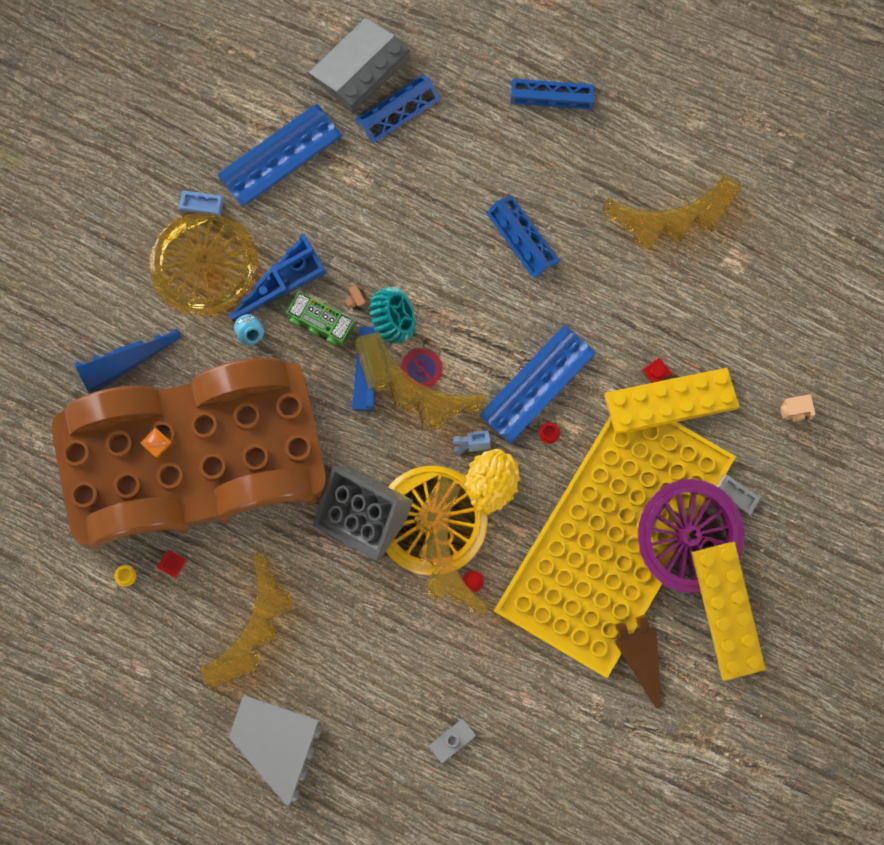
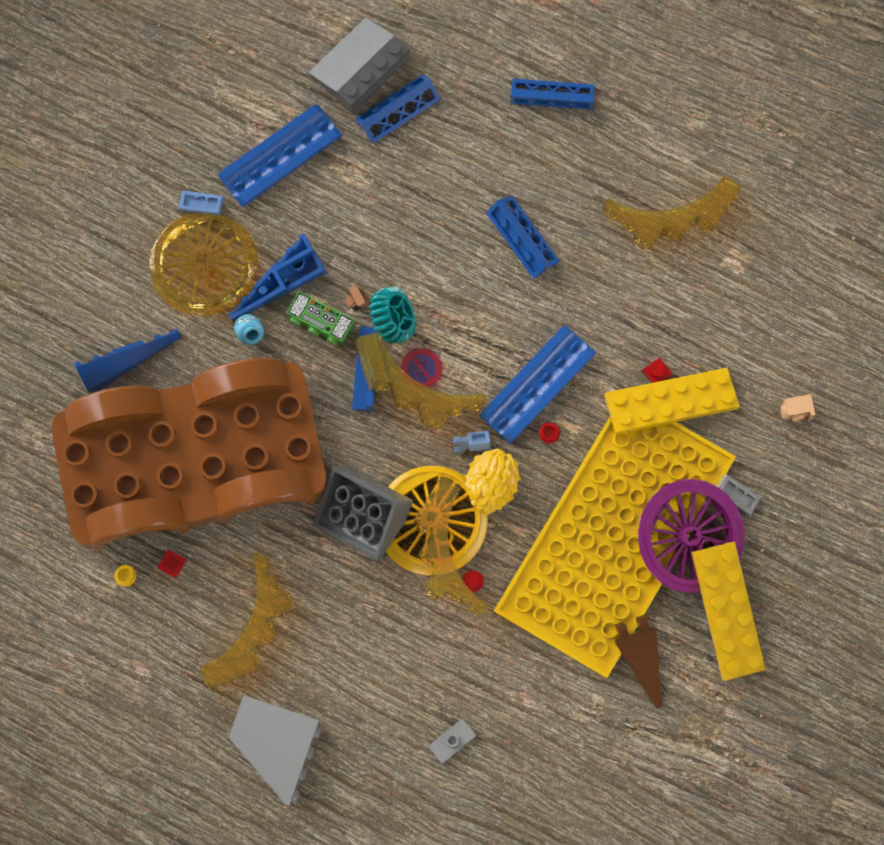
(156, 443): orange tile -> none

